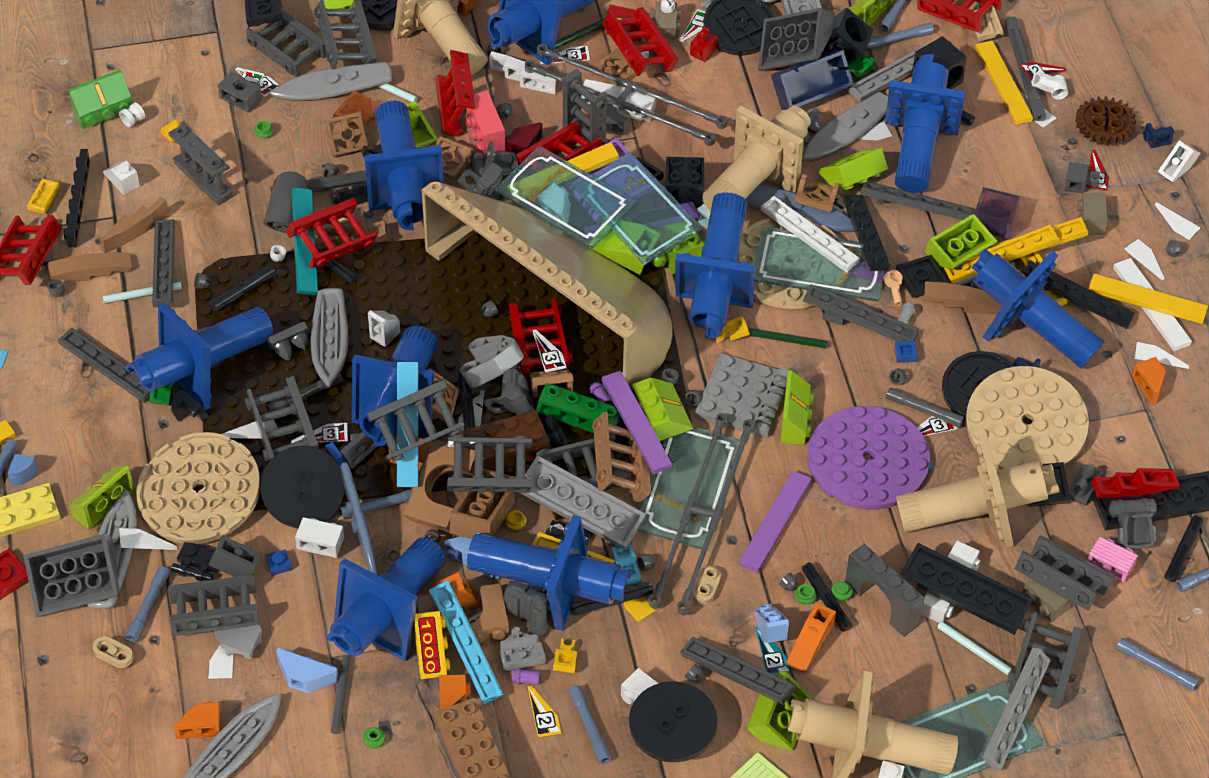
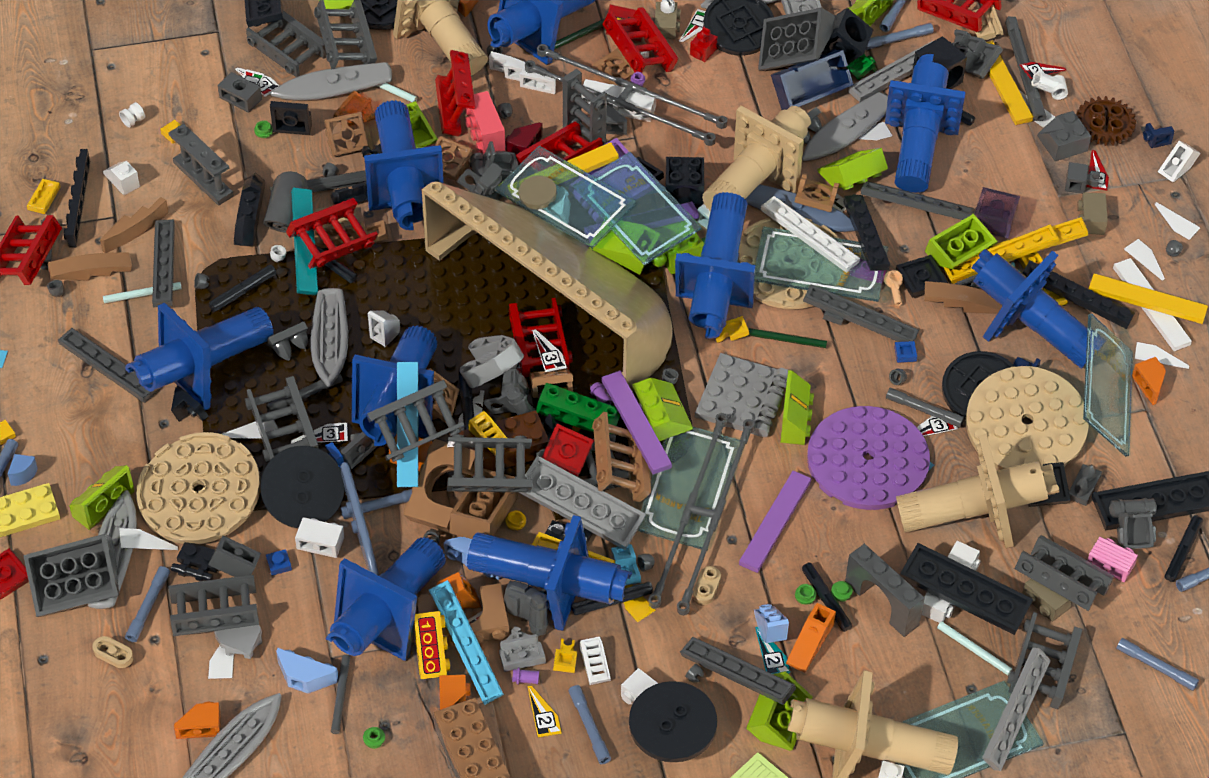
(100, 99): bright green slope -> none
(162, 395): green bracket -> none
(249, 210): none -> black brick
(290, 118): none -> black plate
(482, 422): none -> yellow slope
(489, 309): dark grey hinge -> none
(537, 192): none -> dark tan tile
(567, 449): none -> red tile
(578, 53): sticker -> none
(593, 647): none -> white slope
(638, 78): none -> medium lavender pin
(688, 398): dark grey hinge -> none
(788, 582): dark grey hinge -> none
(907, 312): light grey pin -> none
(978, 52): none -> dark grey slope
(1065, 136): none -> dark grey slope
(1108, 385): none -> clear light blue piece
(1139, 483): red slope -> none

